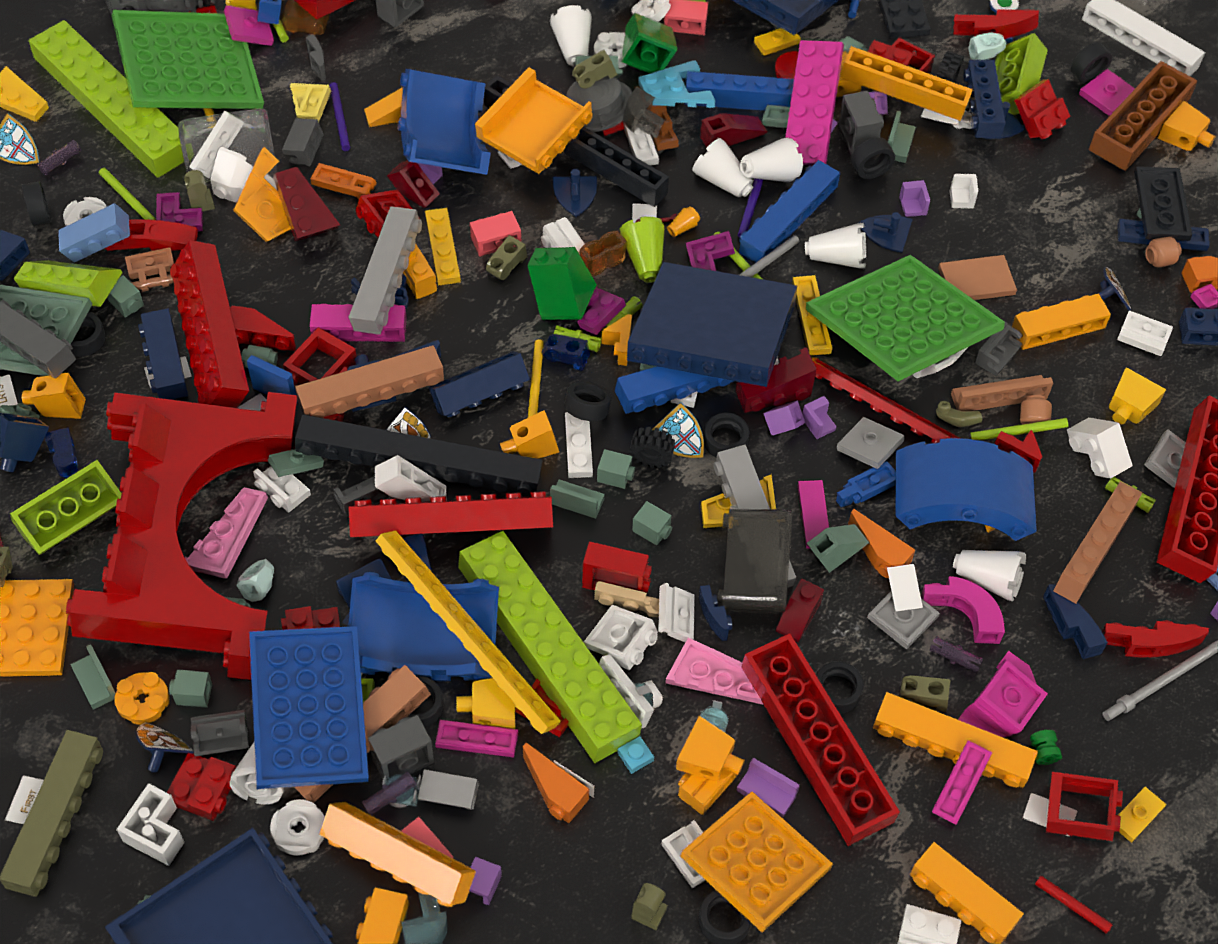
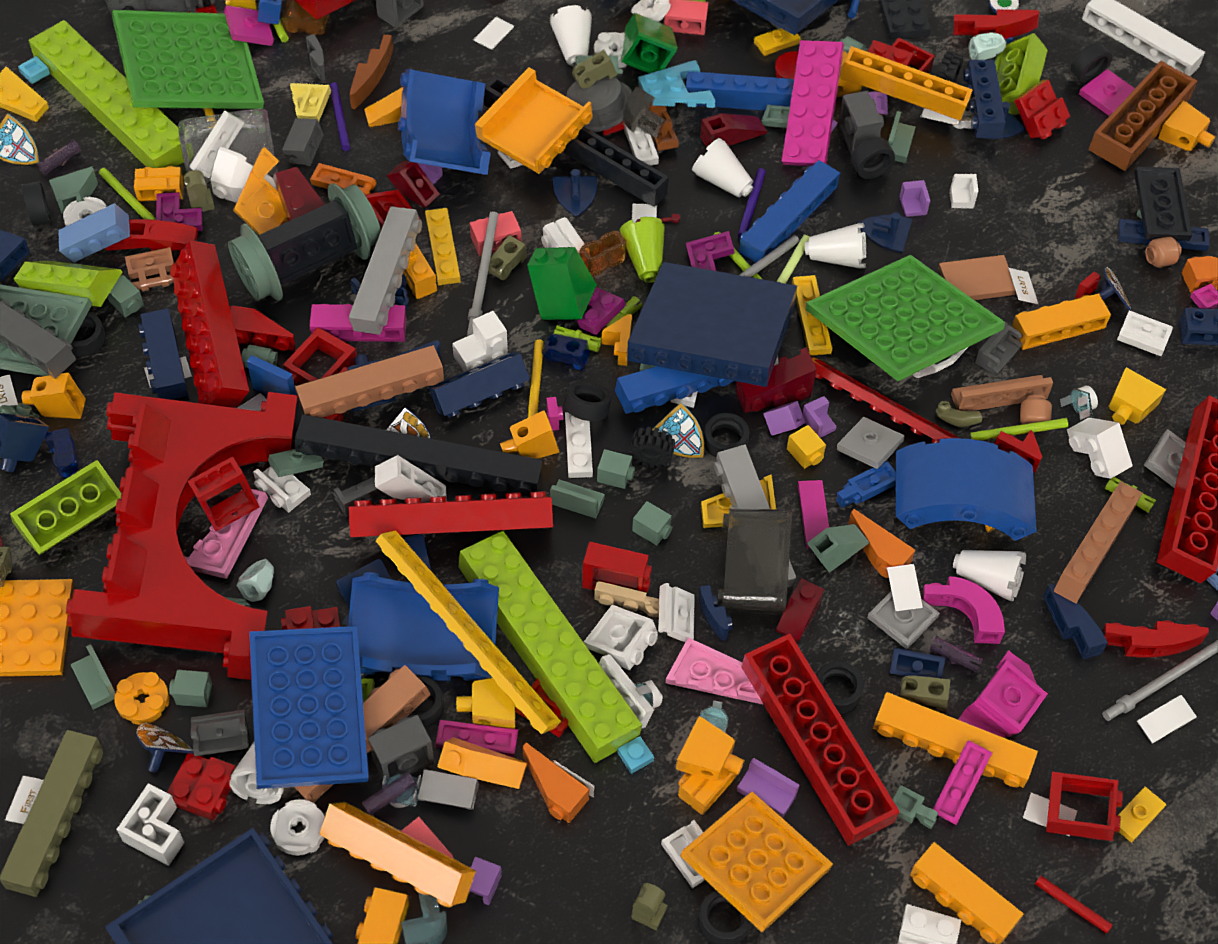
(34, 70): none -> medium azure plate
(73, 187): none -> sand green slope
(154, 181): none -> light orange brick
(218, 480): none -> red window
(305, 242): none -> brick
(369, 74): none -> dark orange slope
(476, 311): none -> light grey bar
(481, 763): none -> light orange slope
(485, 343): none -> white brick
(493, 33): none -> white sticker
(554, 413): none -> dark pink plate
(684, 221): light orange cone -> none
(774, 162): white cone -> none
(794, 259): none -> yellowish green bar
(806, 447): none -> yellow brick
(911, 806): none -> sand green plate
(915, 663): none -> dark blue slope
(1023, 286): none -> white sticker
(1045, 744): green wheel -> none
(1082, 400): none -> piece
(1088, 285): none -> red tile
(1166, 719): none -> white slope

